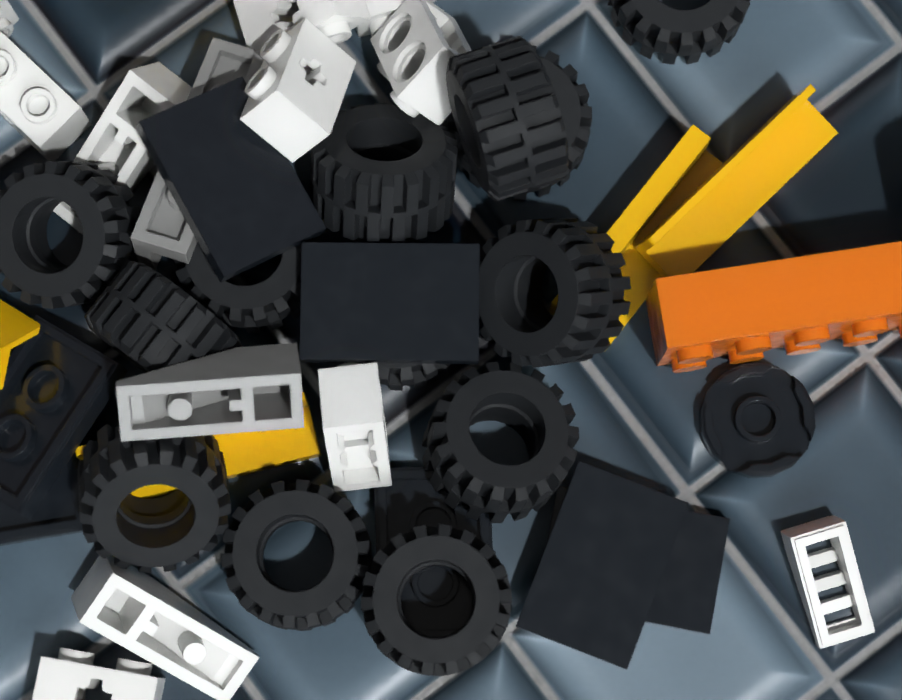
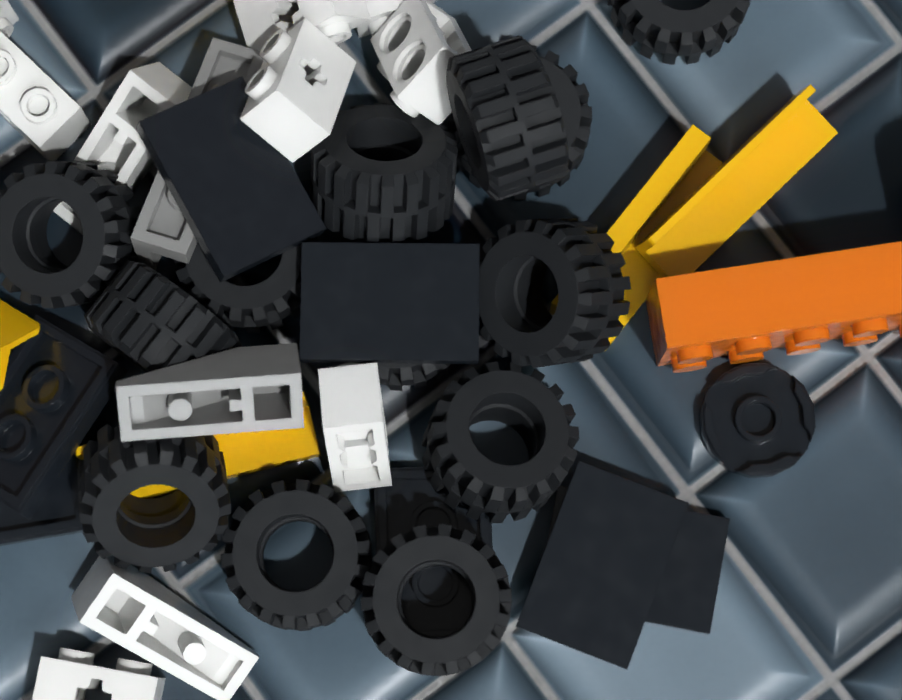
(848, 574): white slope -> none

